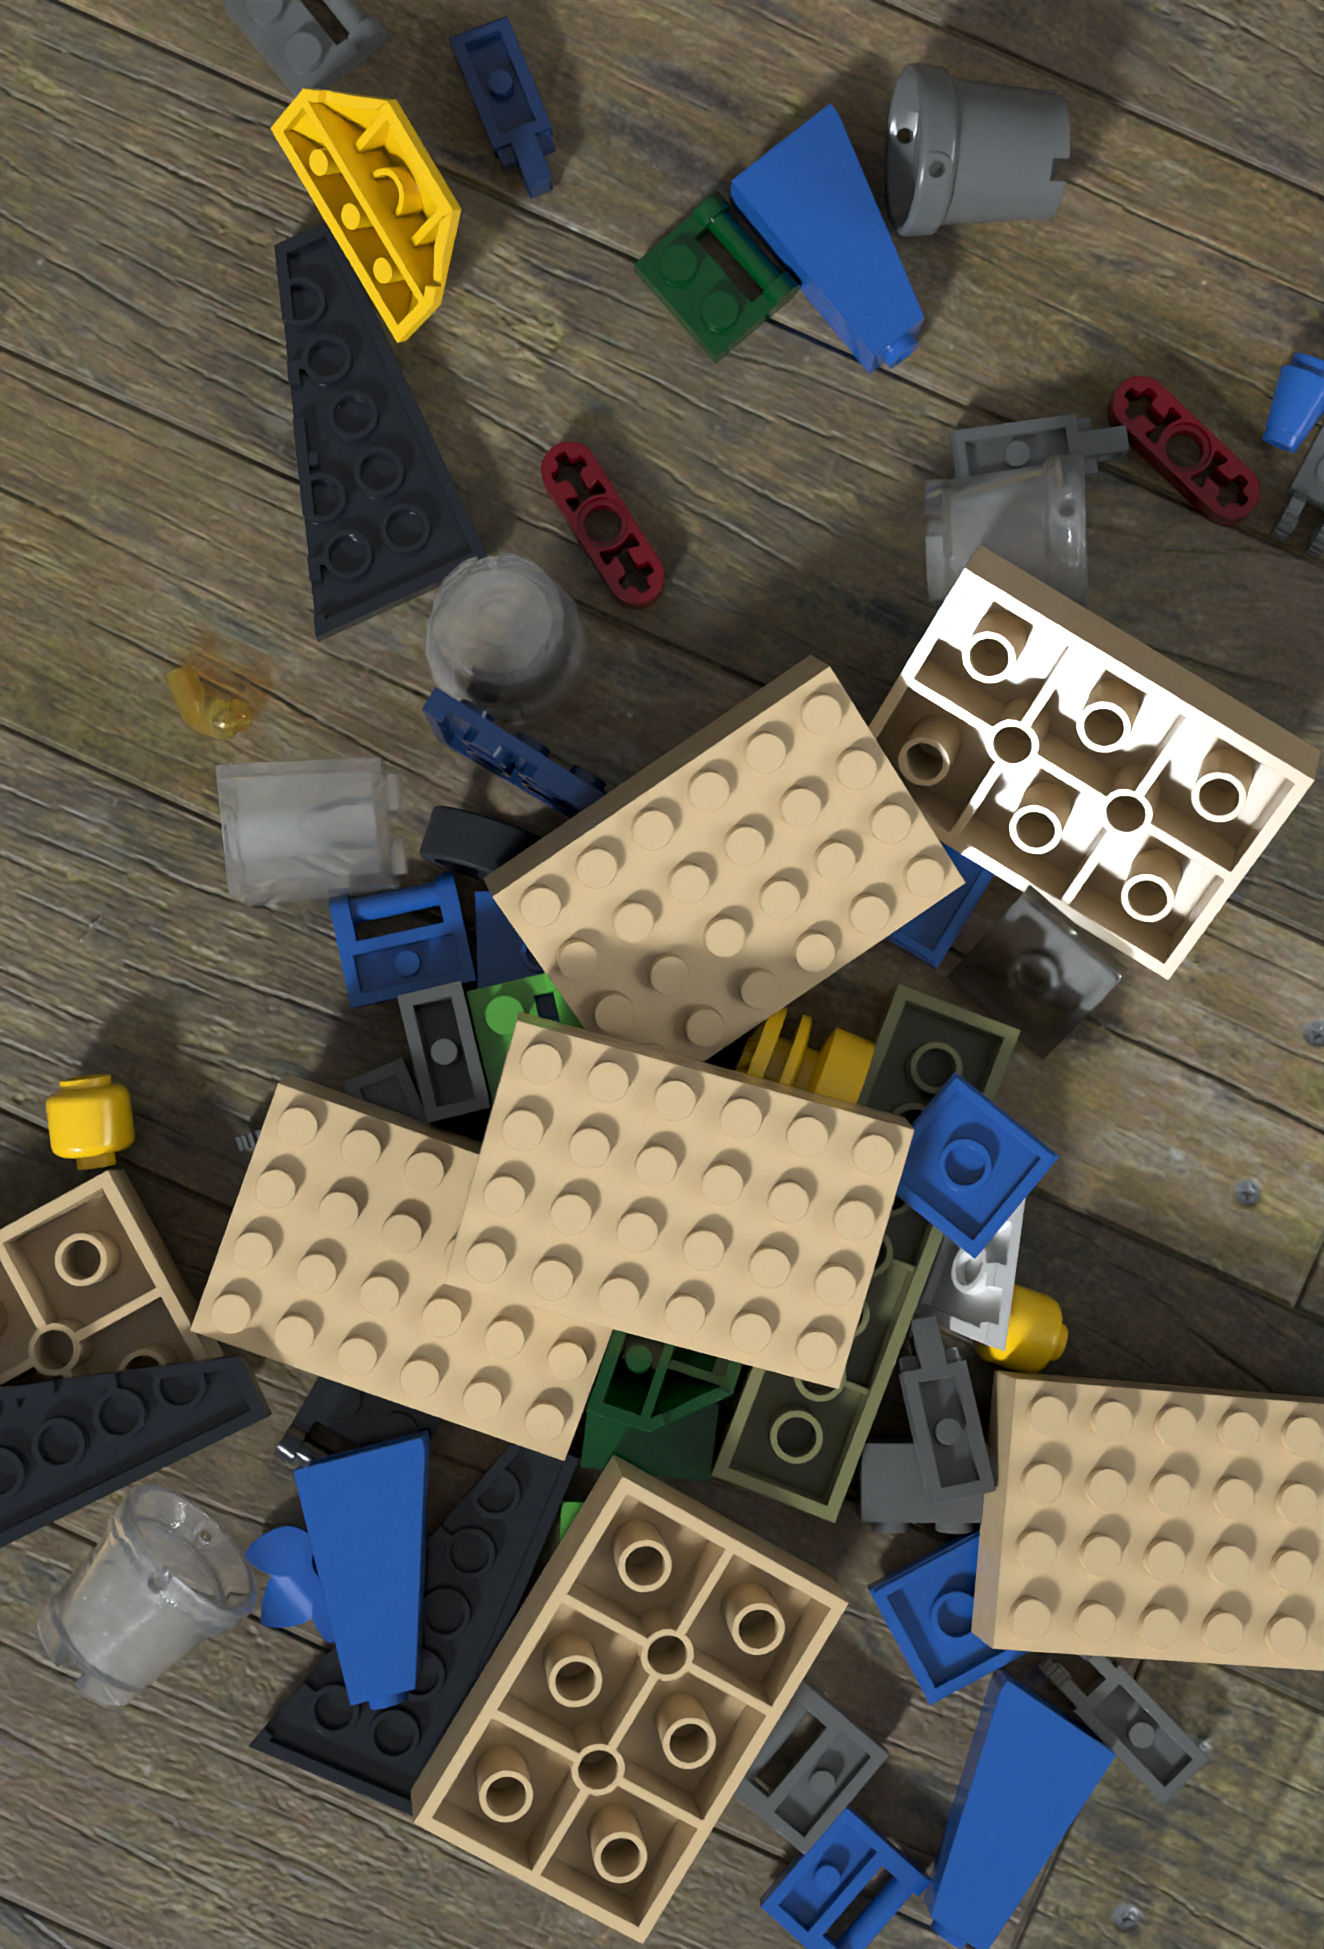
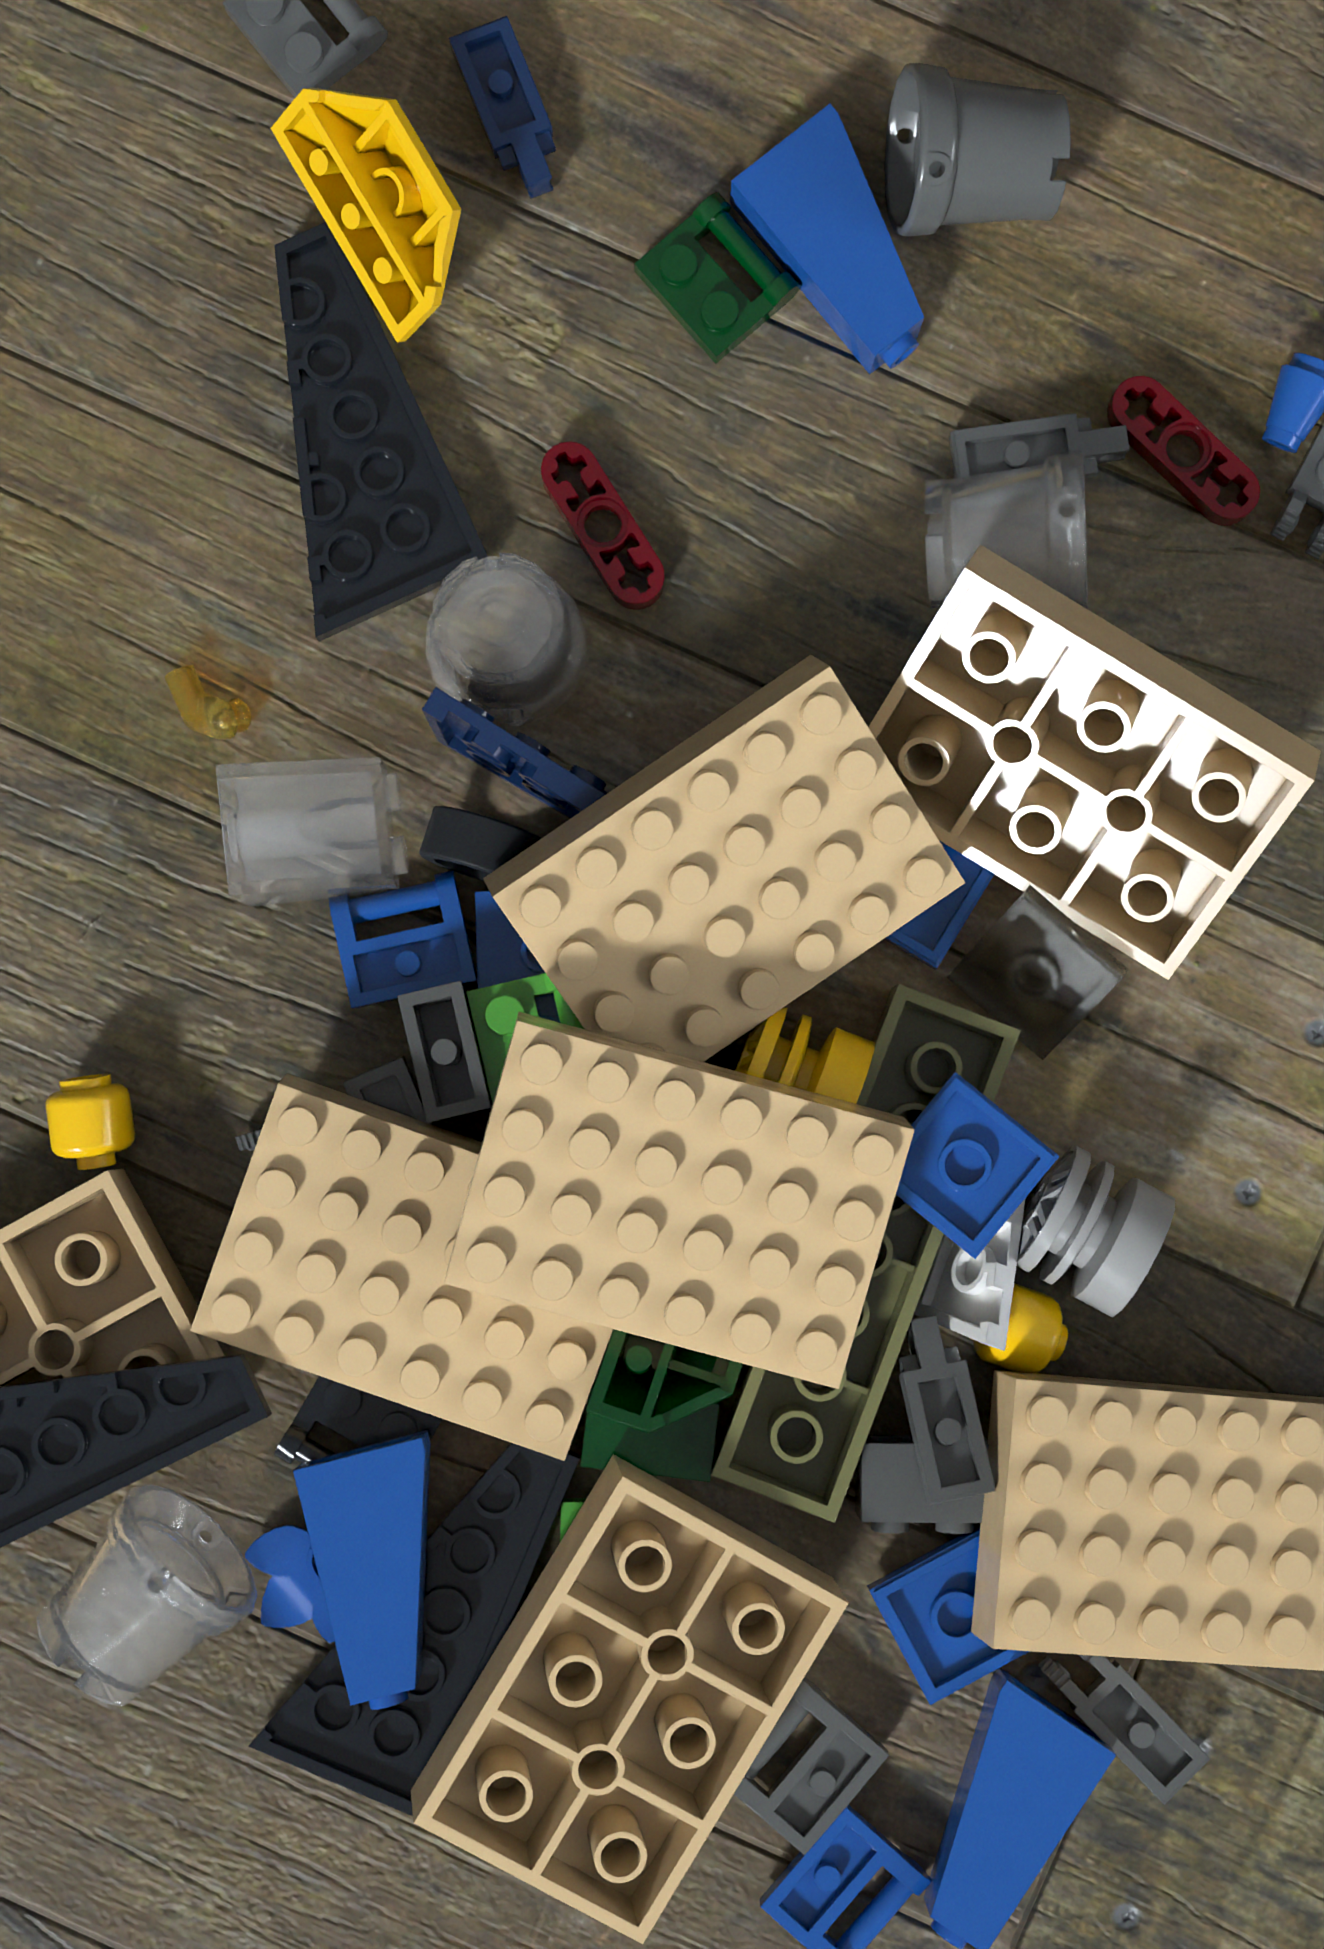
(1104, 1236): none -> light grey wheel

